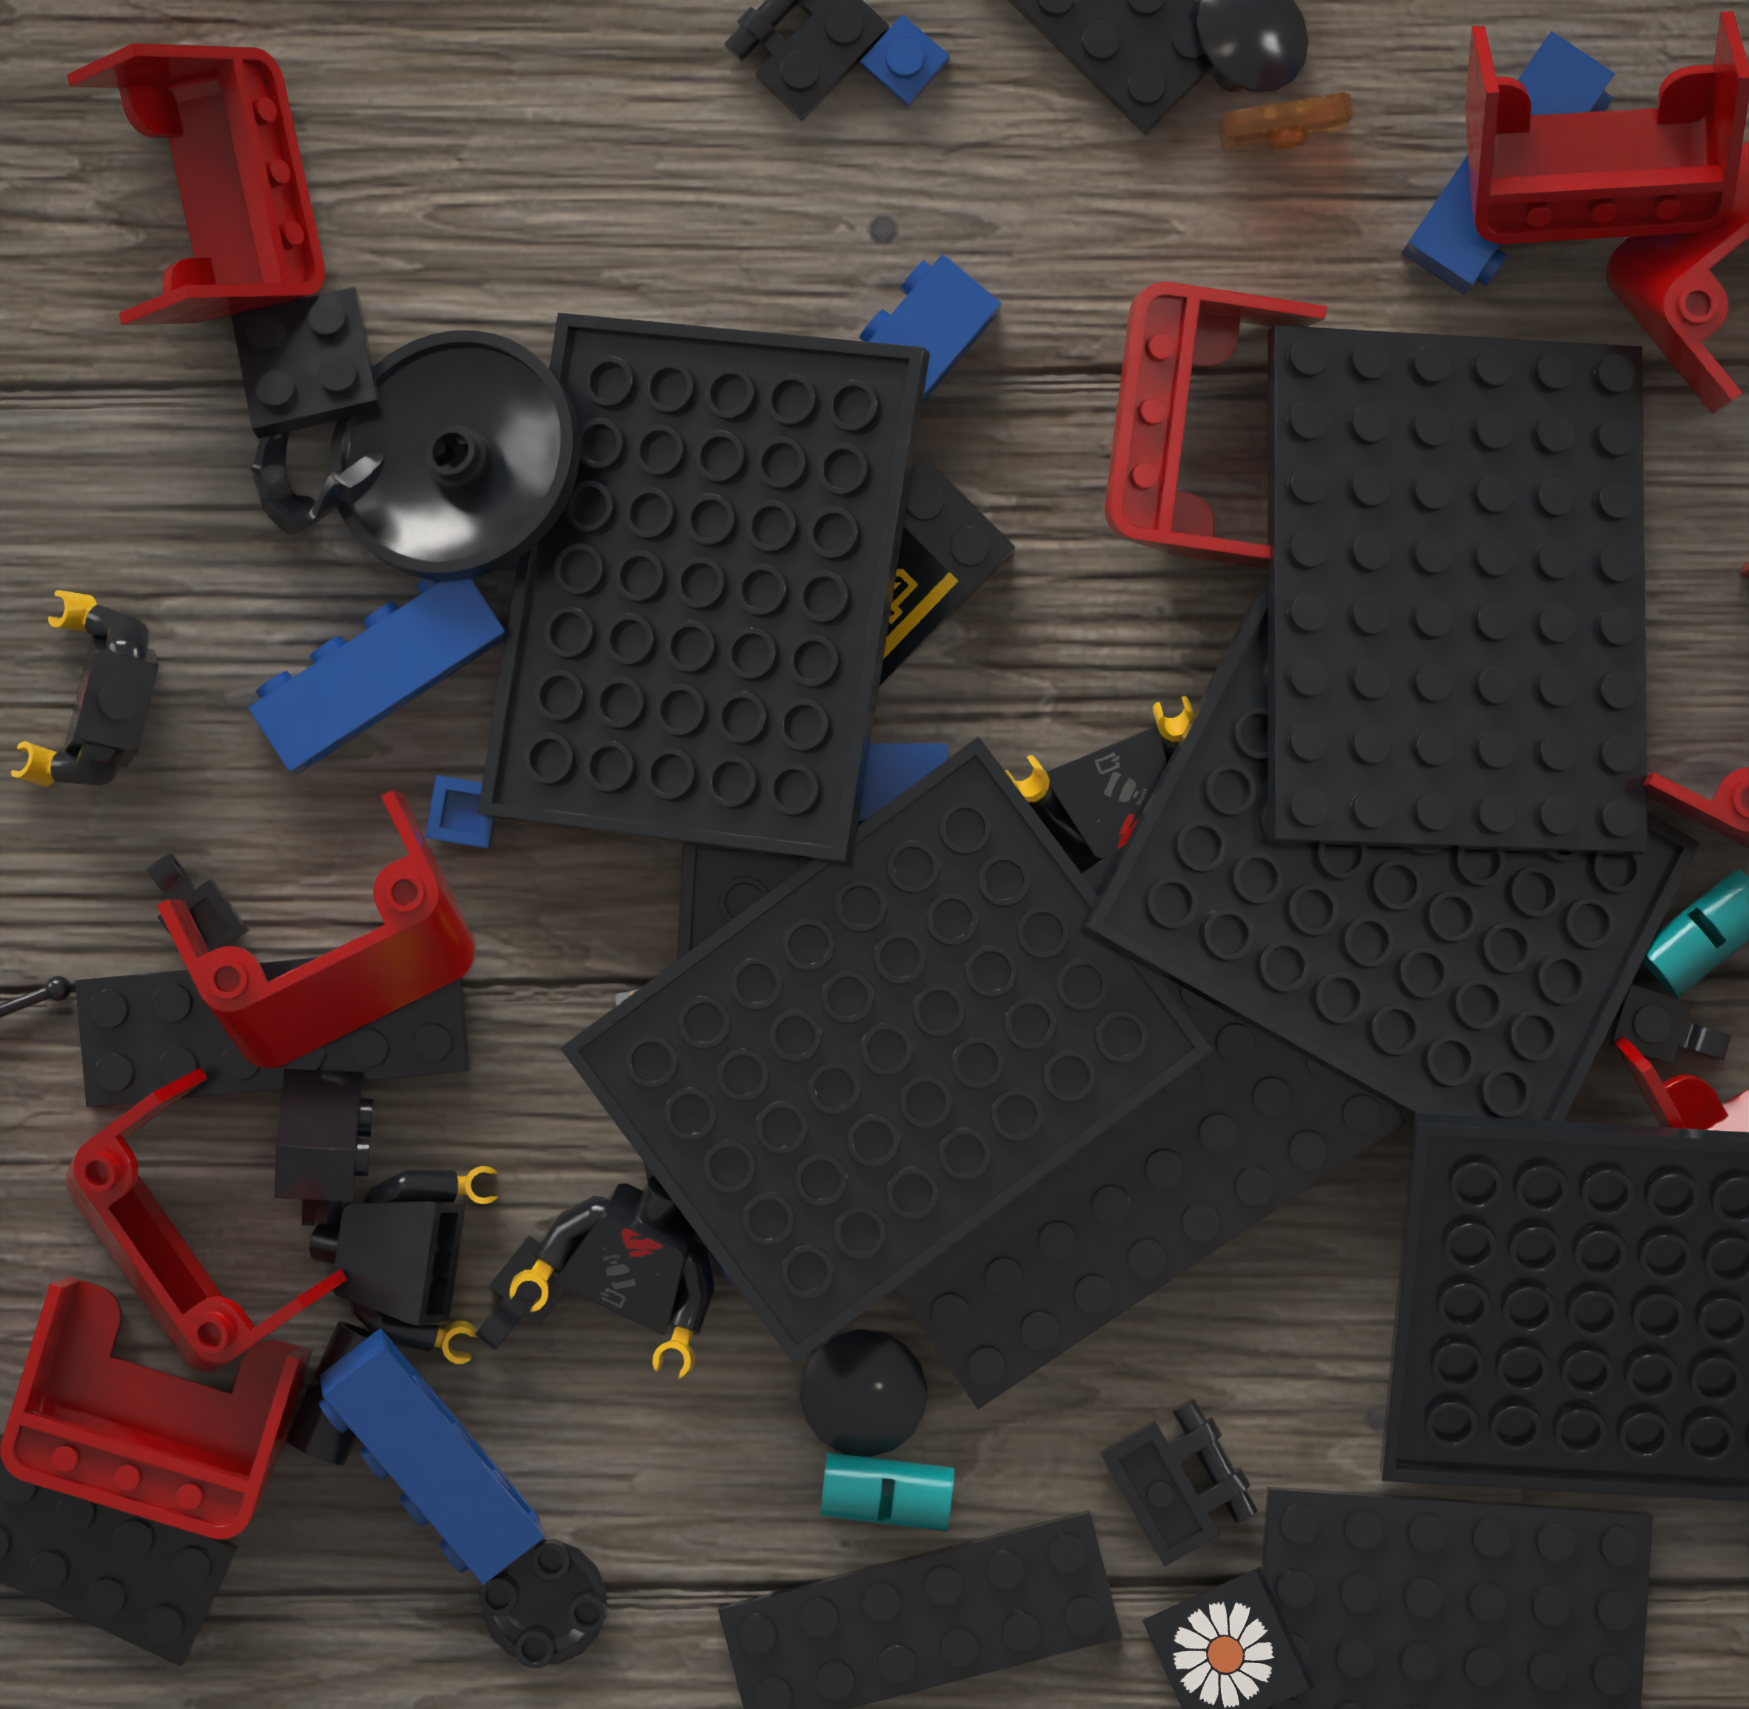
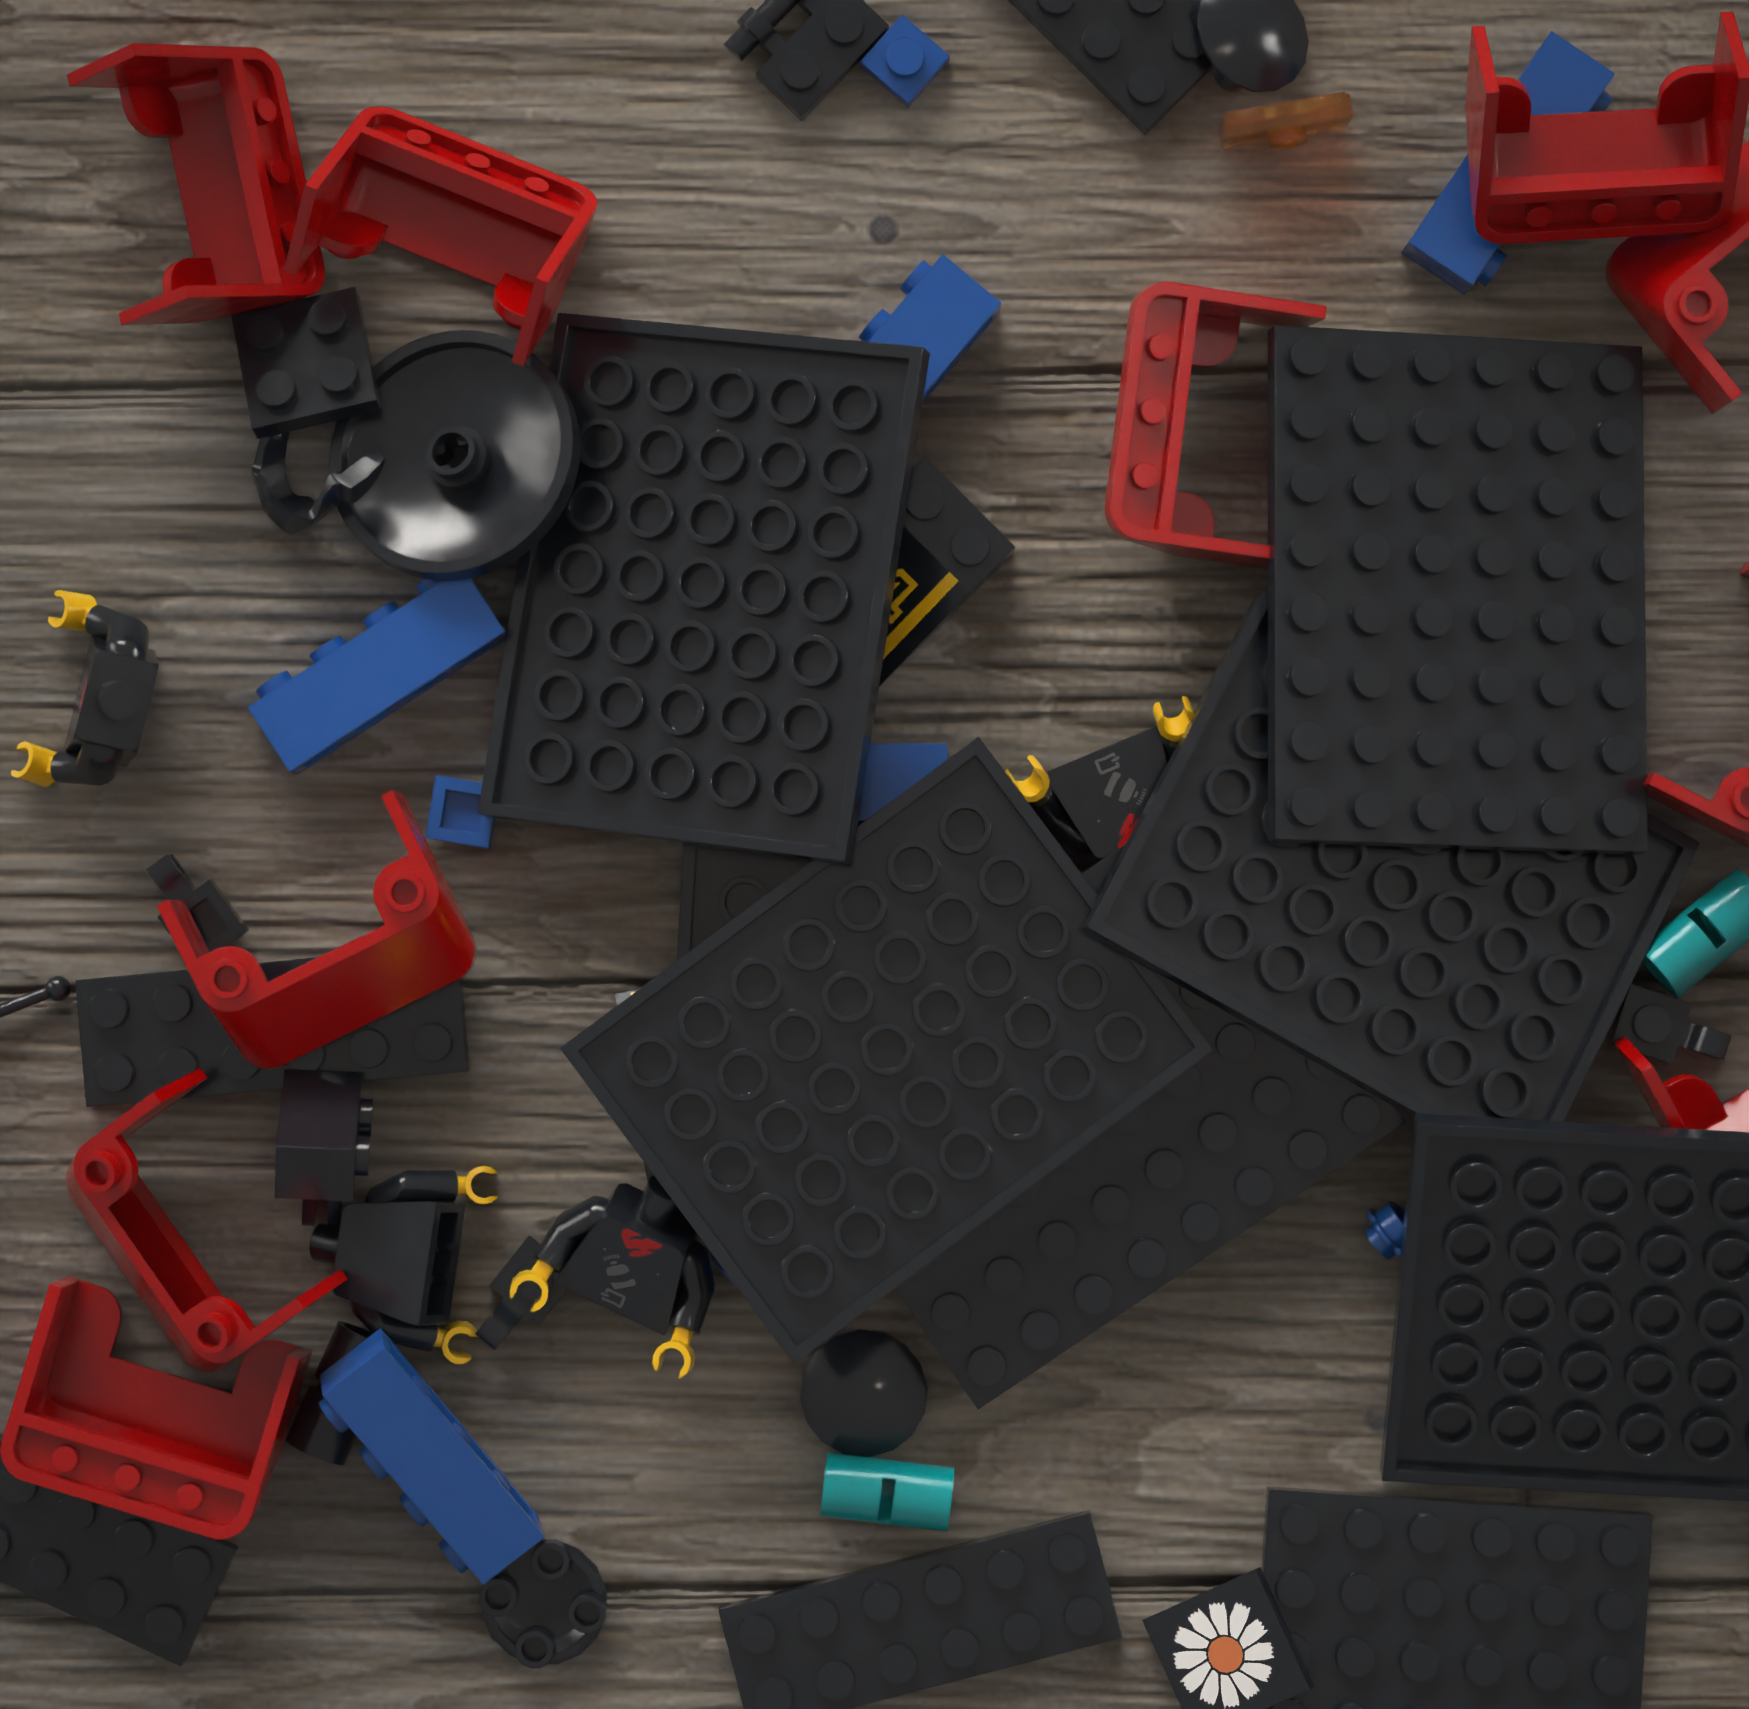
(450, 204): none -> red windscreen
(1160, 1490): black plate -> none
(1386, 1229): none -> blue plate

